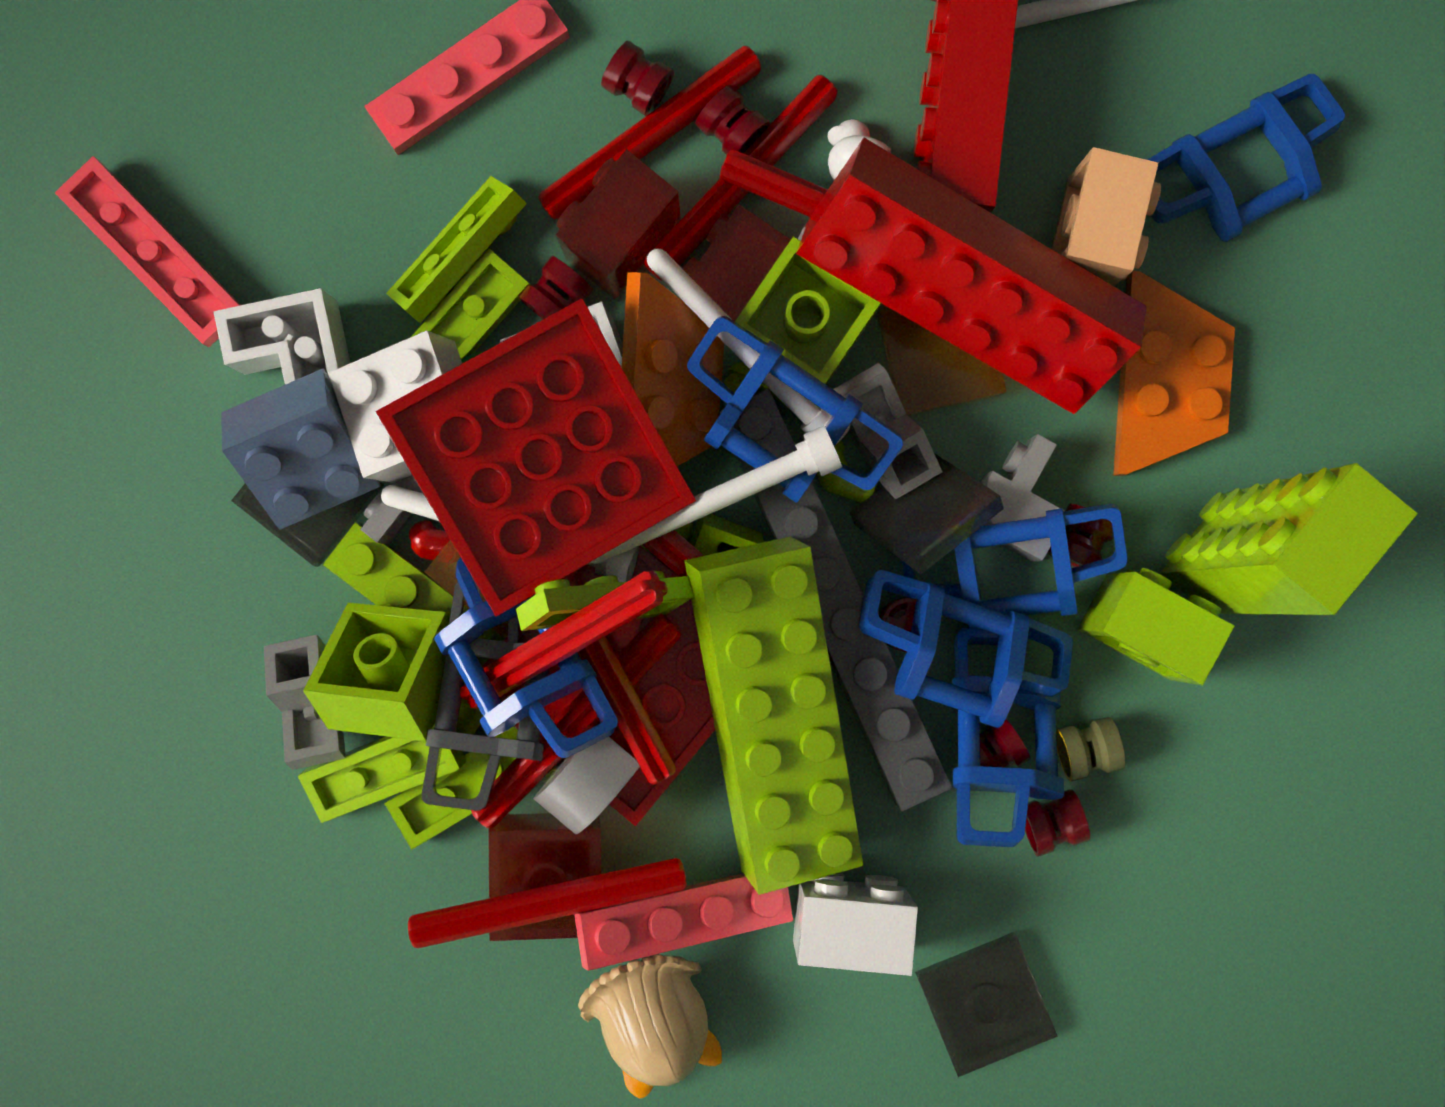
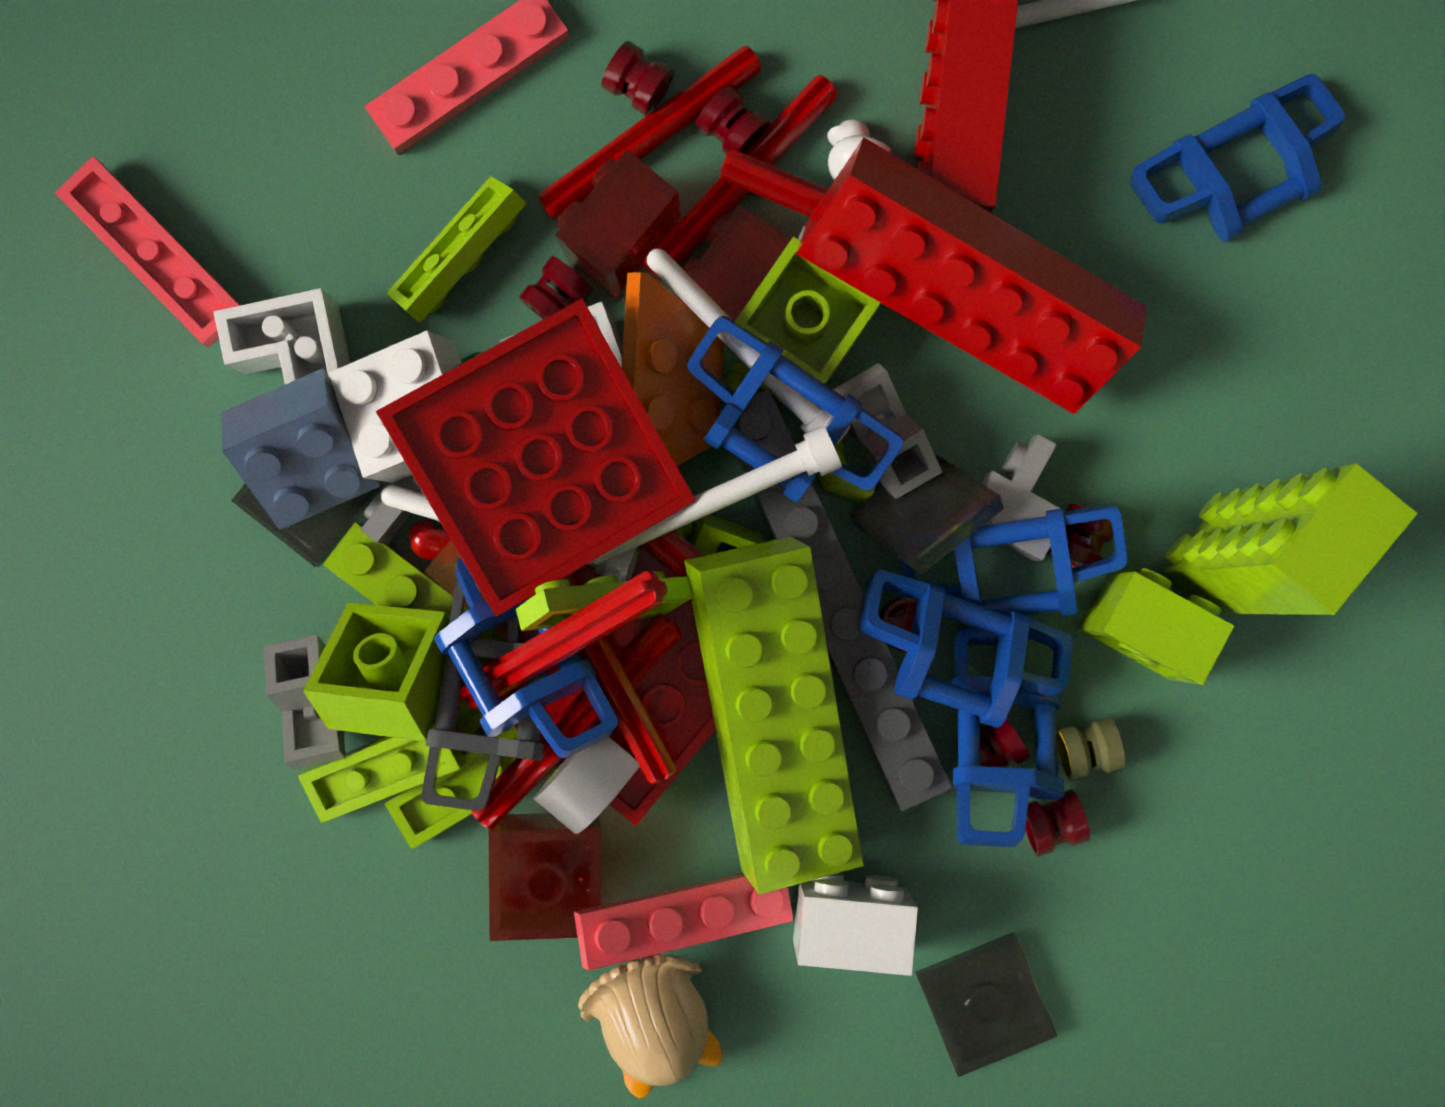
(476, 304): lime plate -> none
(546, 903): red axle -> none
(931, 370): clear orange tile -> none
(1106, 214): light nougat brick -> none
(1176, 383): orange wing -> none

